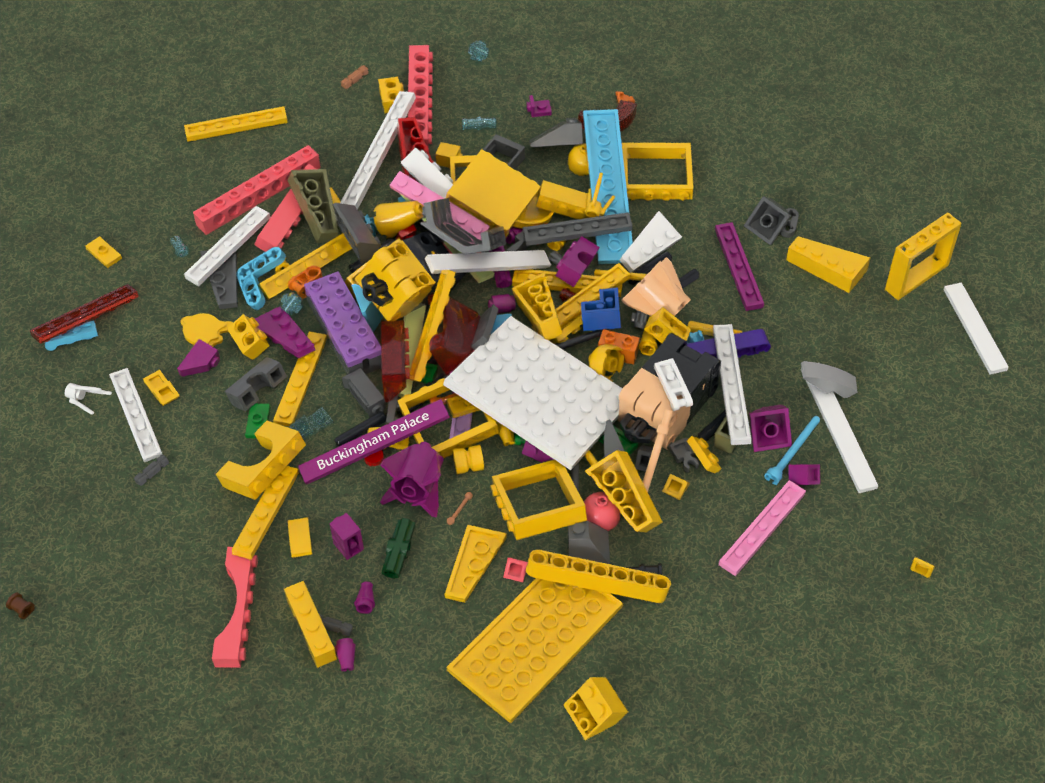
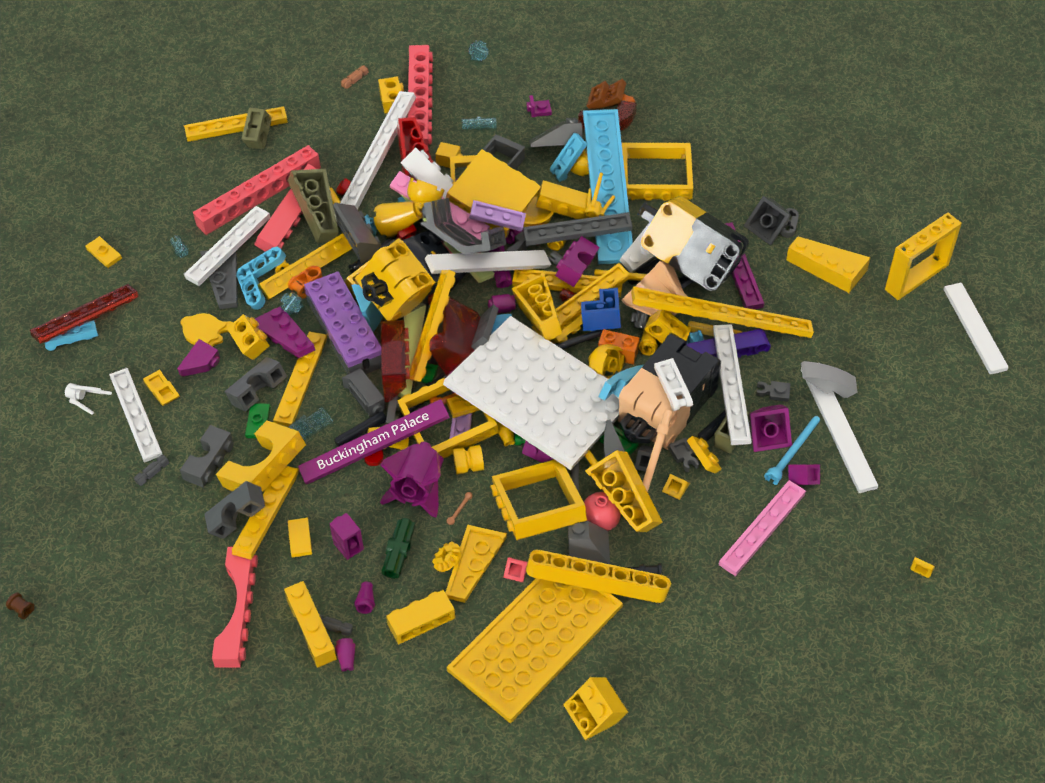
(201, 469): none -> dark grey arch
(244, 499): none -> dark grey arch
(256, 128): none -> olive brick
(343, 186): none -> red tile
(420, 616): none -> yellow brick
(423, 192): none -> yellow cylinder
(447, 557): none -> yellow gear
(497, 215): none -> lavender tile
(568, 157): none -> medium azure plate
(606, 95): none -> dark orange slope
(617, 382): none -> medium azure slope
(692, 241): none -> piece
(722, 312): none -> yellow plate
(777, 390): none -> dark grey plate

